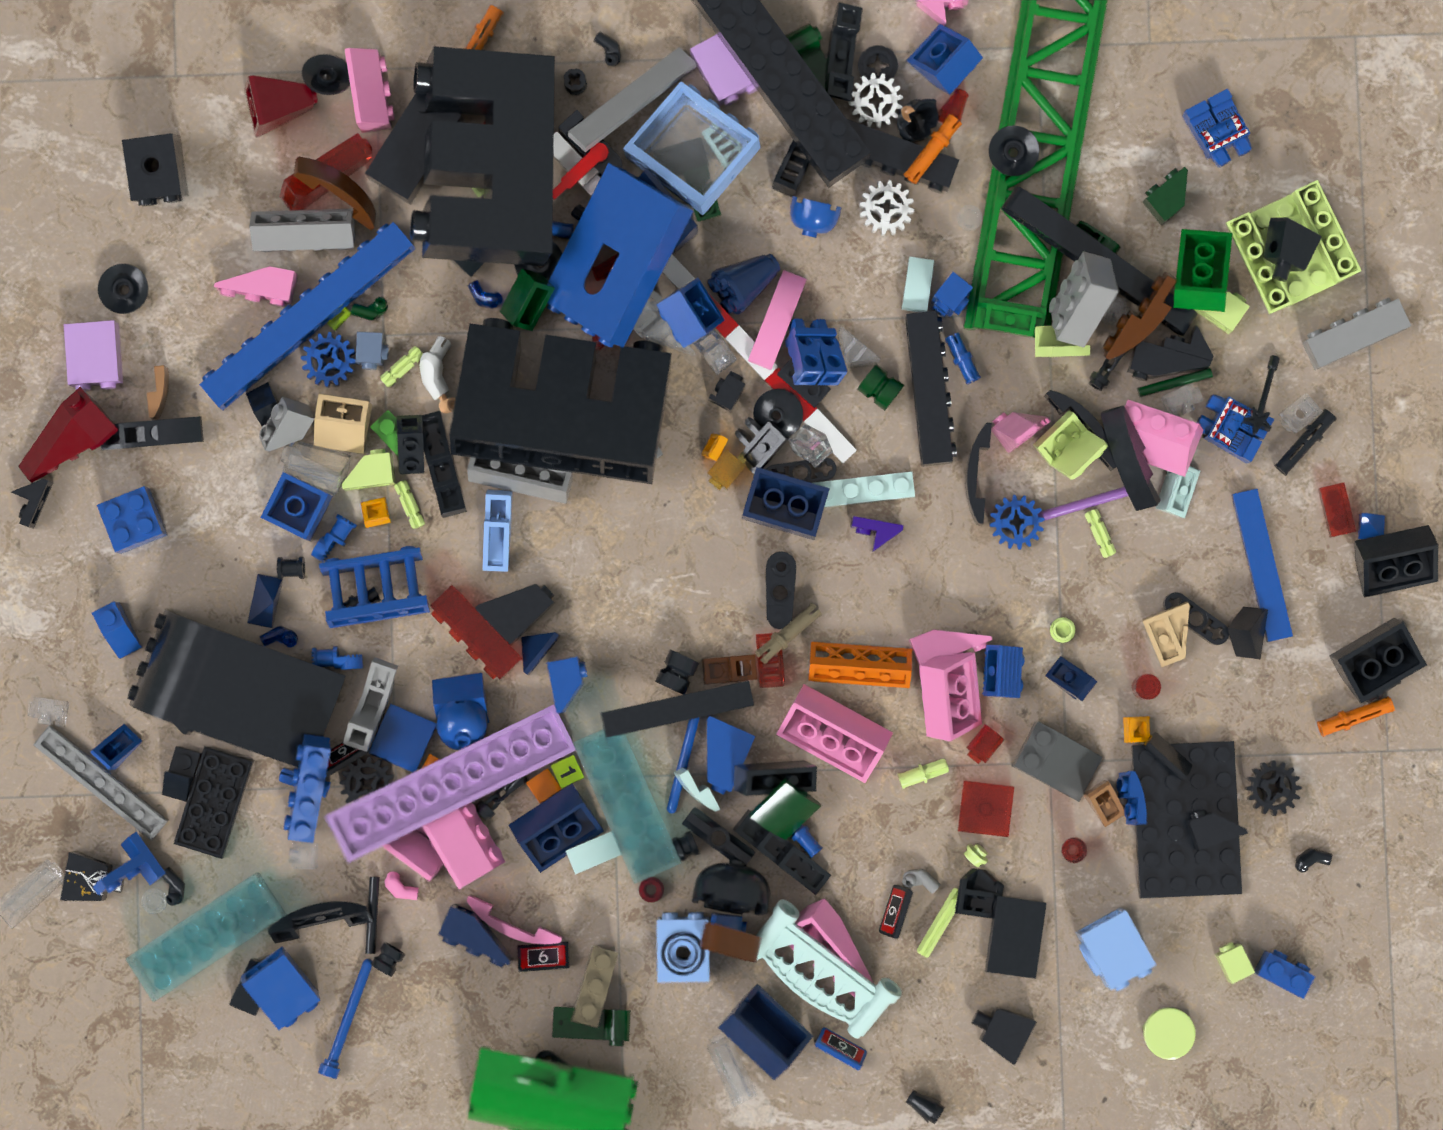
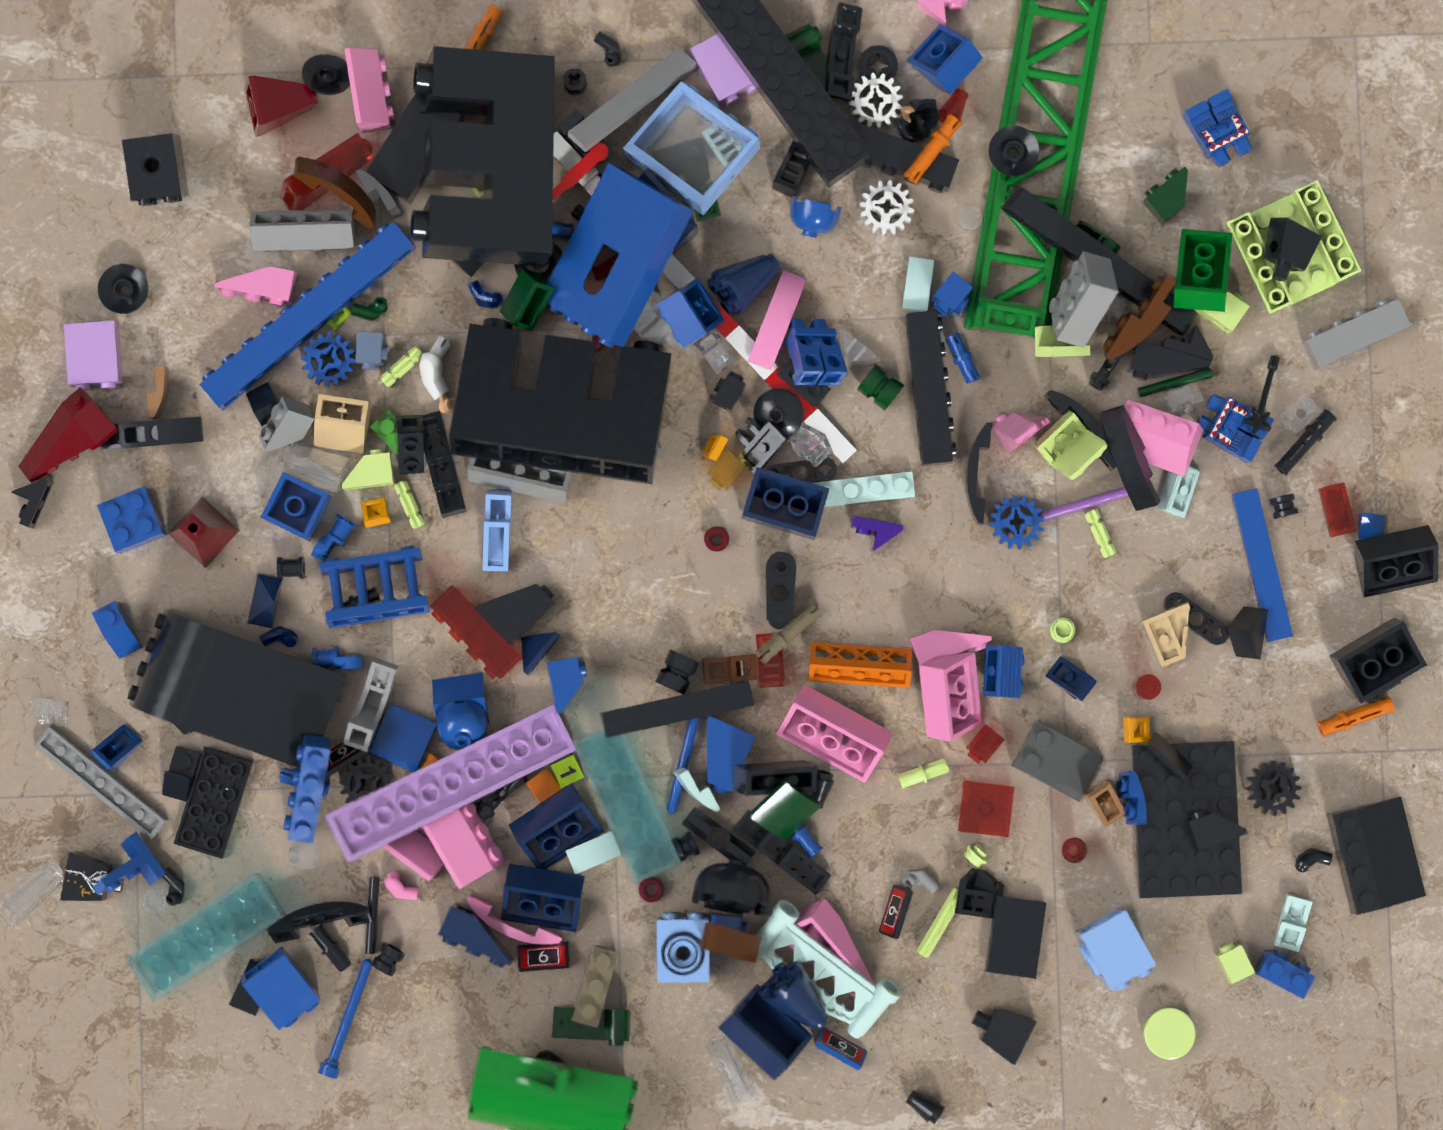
(212, 534): none -> dark red slope
(330, 948): none -> black axle
(377, 191): none -> dark grey slope
(542, 897): none -> dark blue slope
(716, 531): none -> dark red plate
(794, 995): none -> dark blue cone
(824, 785): none -> black cone
(1283, 506): none -> black wheel
(1292, 922): none -> light aqua slope
(1376, 855): none -> black slope

